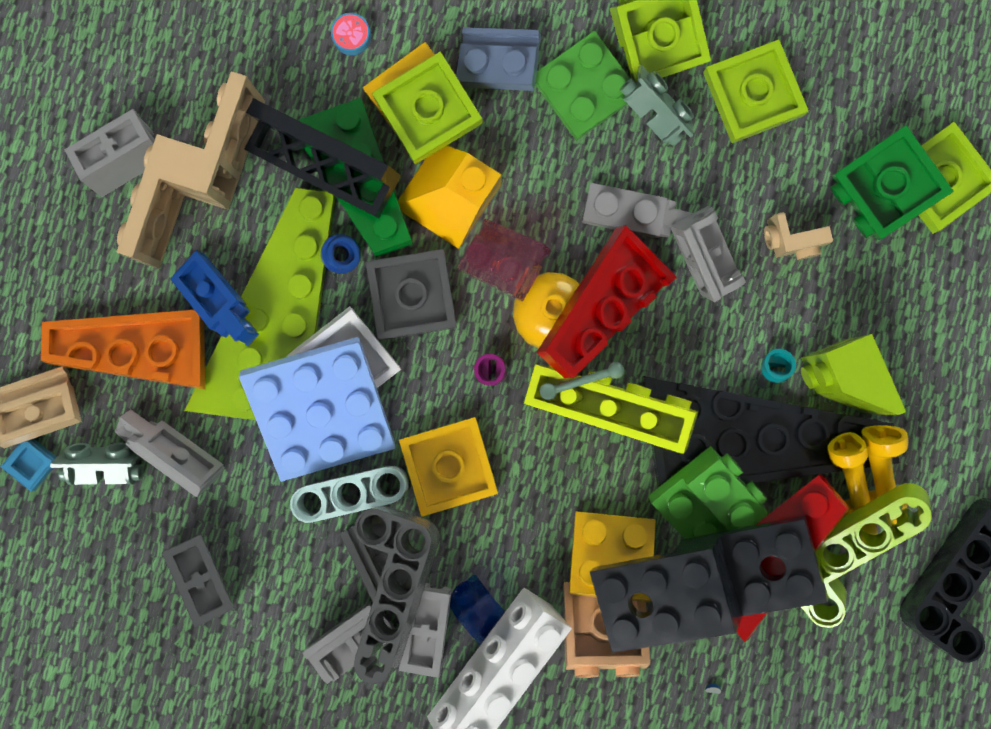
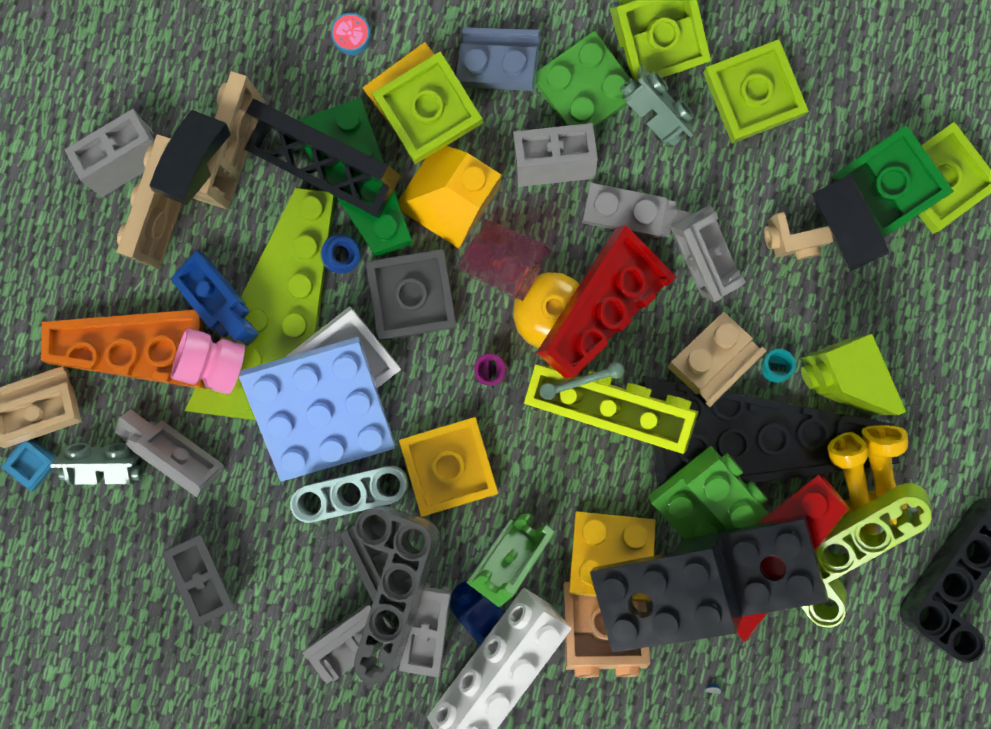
(185, 159): none -> black slope
(212, 362): none -> bright pink wheel
(509, 560): none -> bright green hinge
(555, 154): none -> light grey hinge
(716, 359): none -> tan plate
(850, 223): none -> black slope

